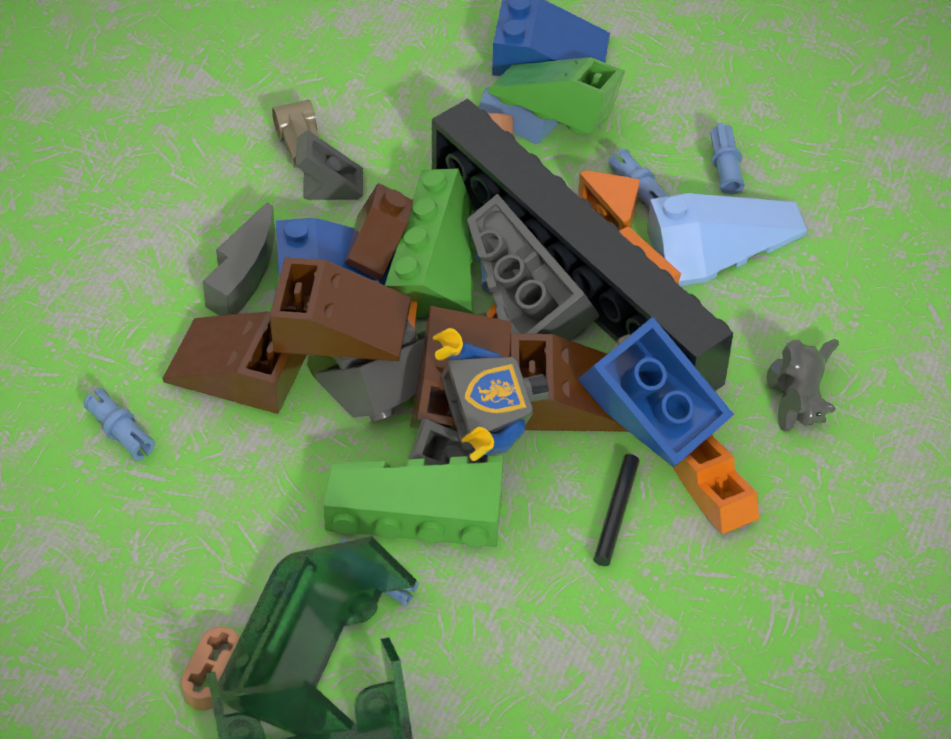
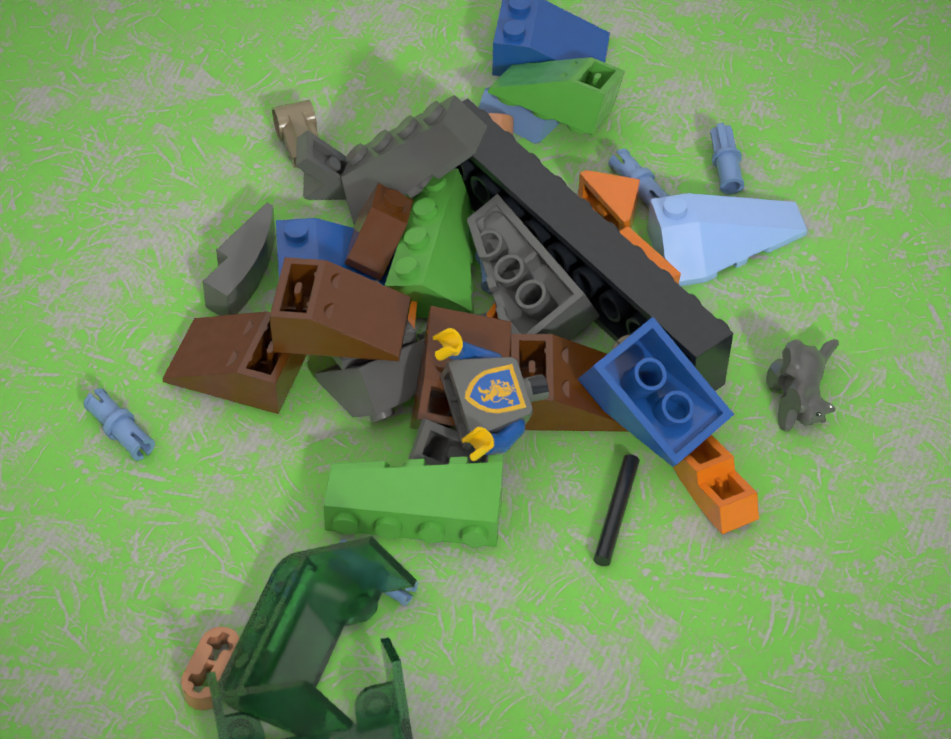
(413, 152): none -> dark grey wedge

